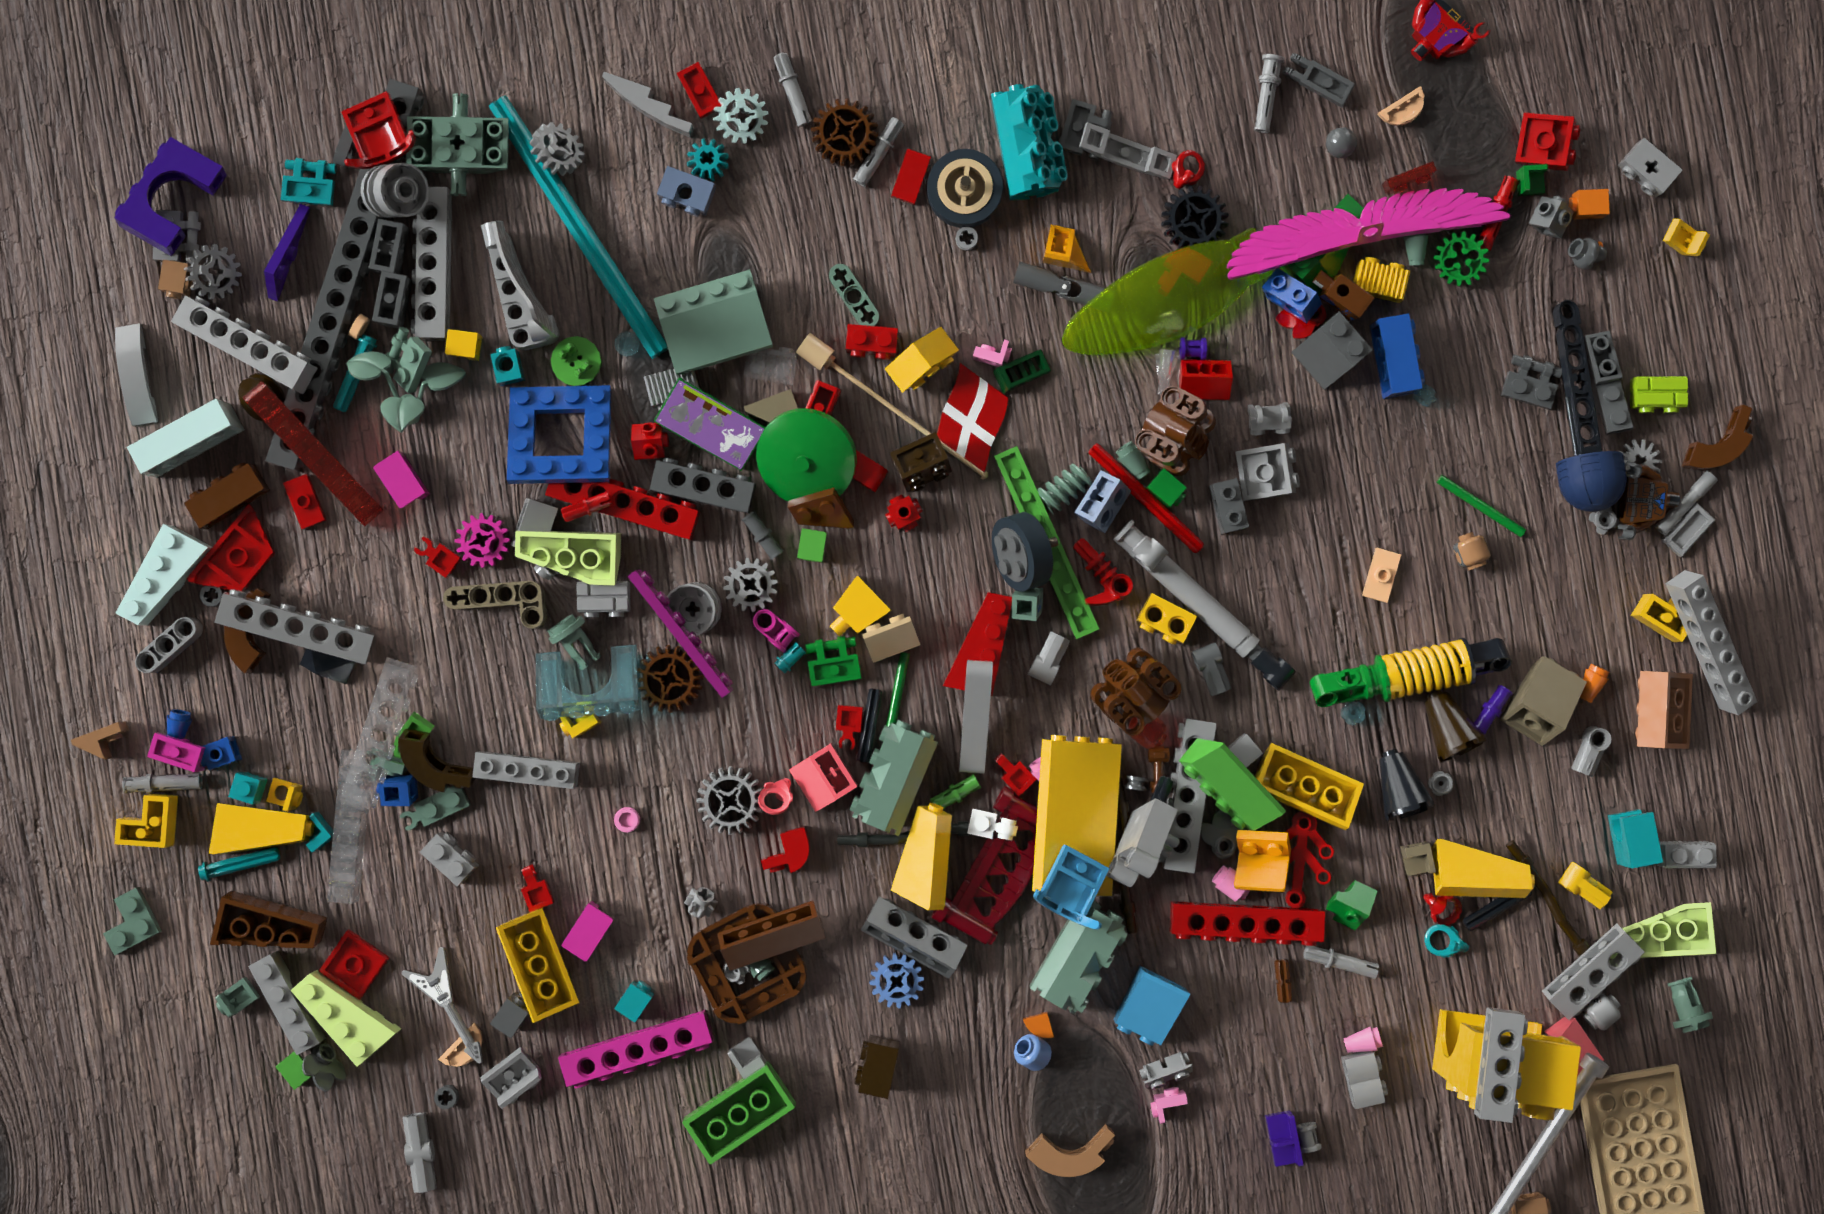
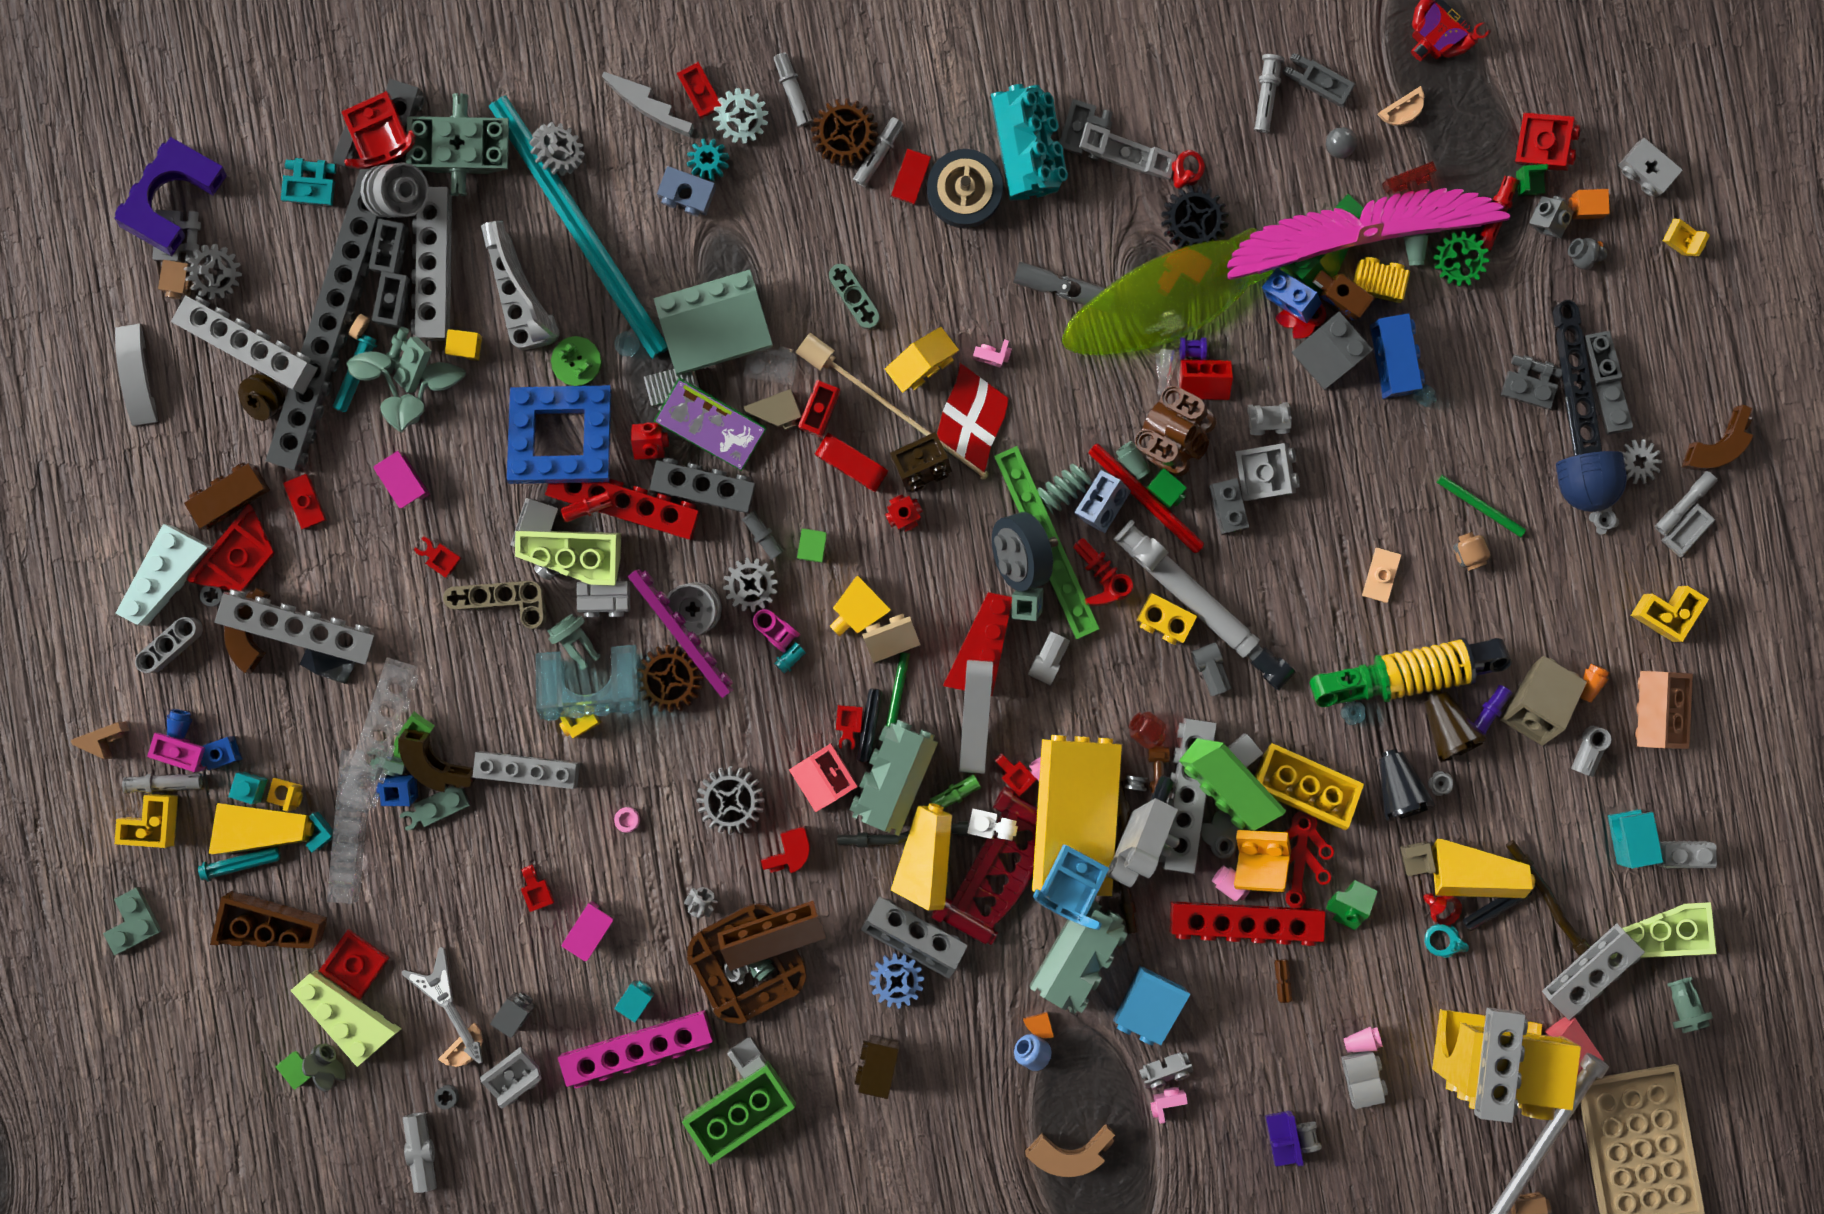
(185, 438): light aqua brick -> none
(236, 997): sand green bracket -> none
(275, 983): light grey arch -> none
(285, 253): dark purple wing -> none
(312, 453): clear red beam -> none
(450, 858): light grey brick -> none
(478, 530): dark pink gear -> none
(507, 377): teal brick -> none
(537, 965): yellow slope -> none
(782, 791): coral piece -> none
(805, 454): green dish -> none
(821, 509): reddish brown wing -> none
(833, 669): green plate -> none
(871, 340): red brick -> none
(962, 245): light grey bush -> none
(1003, 380): dark green slope -> none
(1064, 250): light orange slope -> none
(1134, 690): reddish brown piece -> none
(1341, 961): light grey axle -> none
(1581, 883): yellow piece -> none
(1602, 1012): light grey head -> none
(1643, 500): torso -> none
(1659, 393): lime brick -> none
(1711, 642): light grey brick -> none

